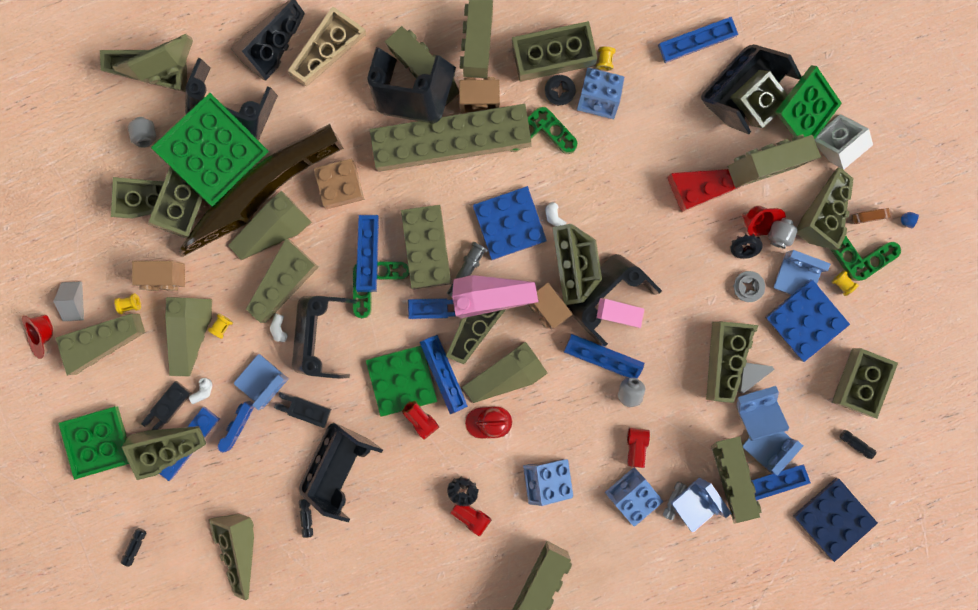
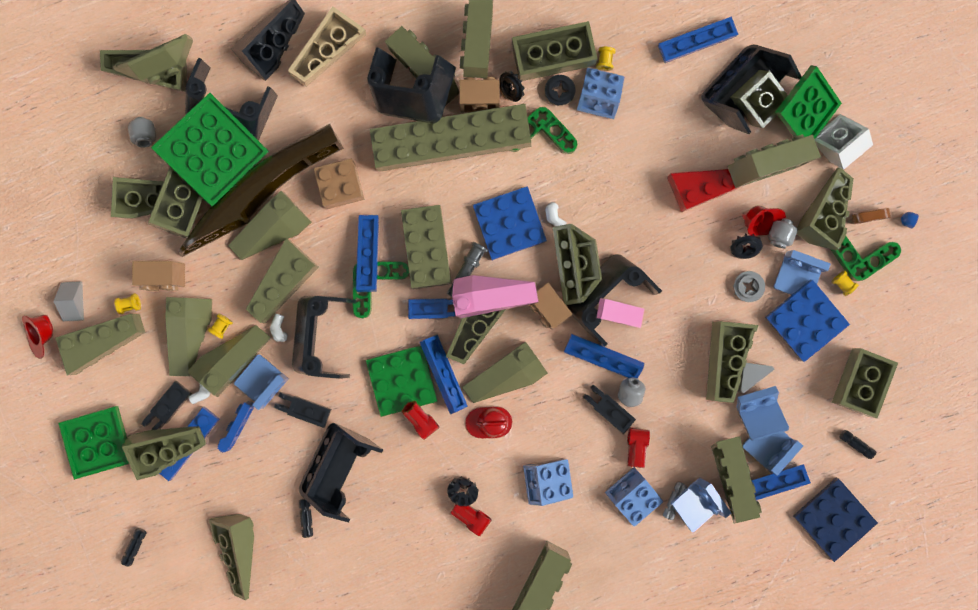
(224, 363): none -> olive wedge
(507, 82): none -> black gear
(611, 410): none -> black hinge

